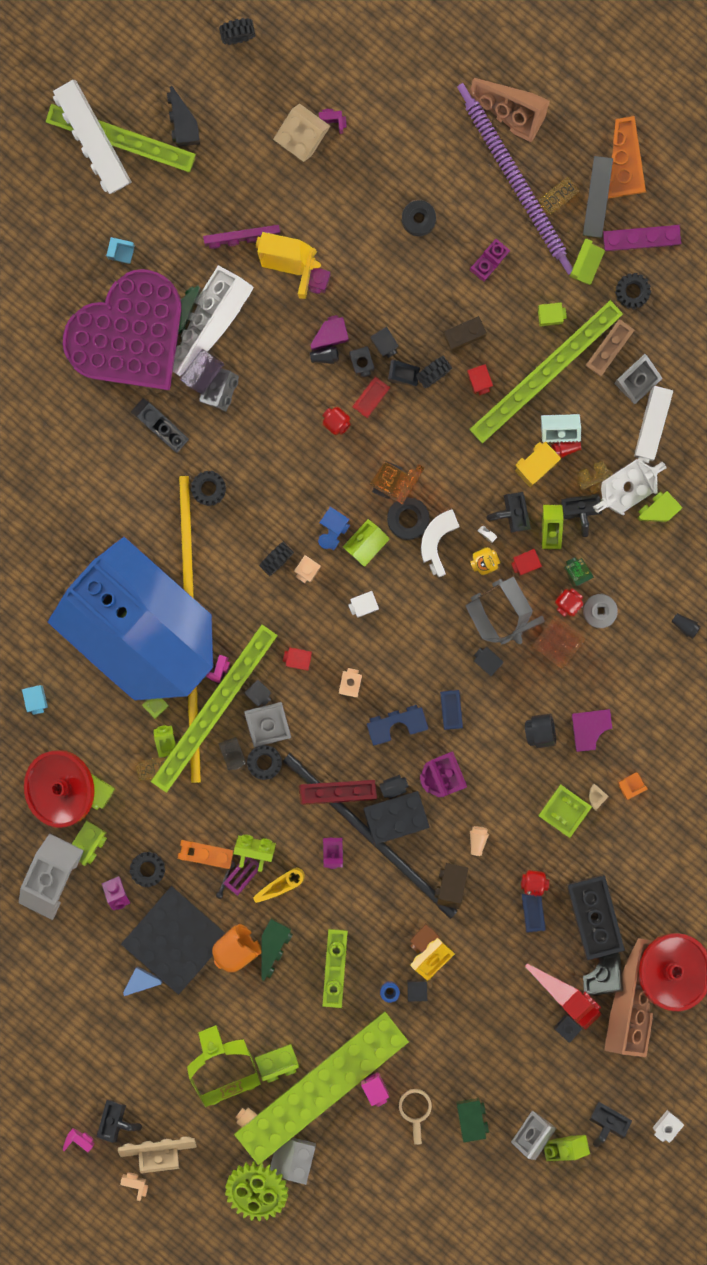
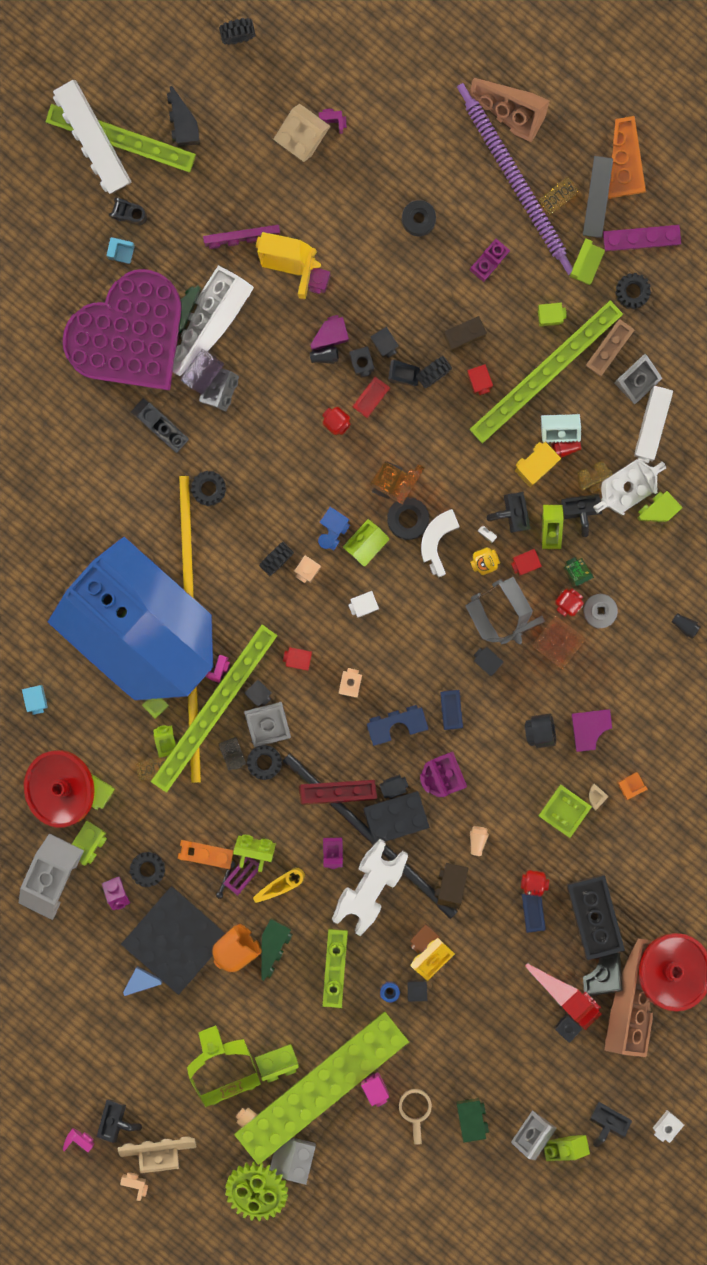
(125, 210): none -> black piece
(377, 874): none -> white piece

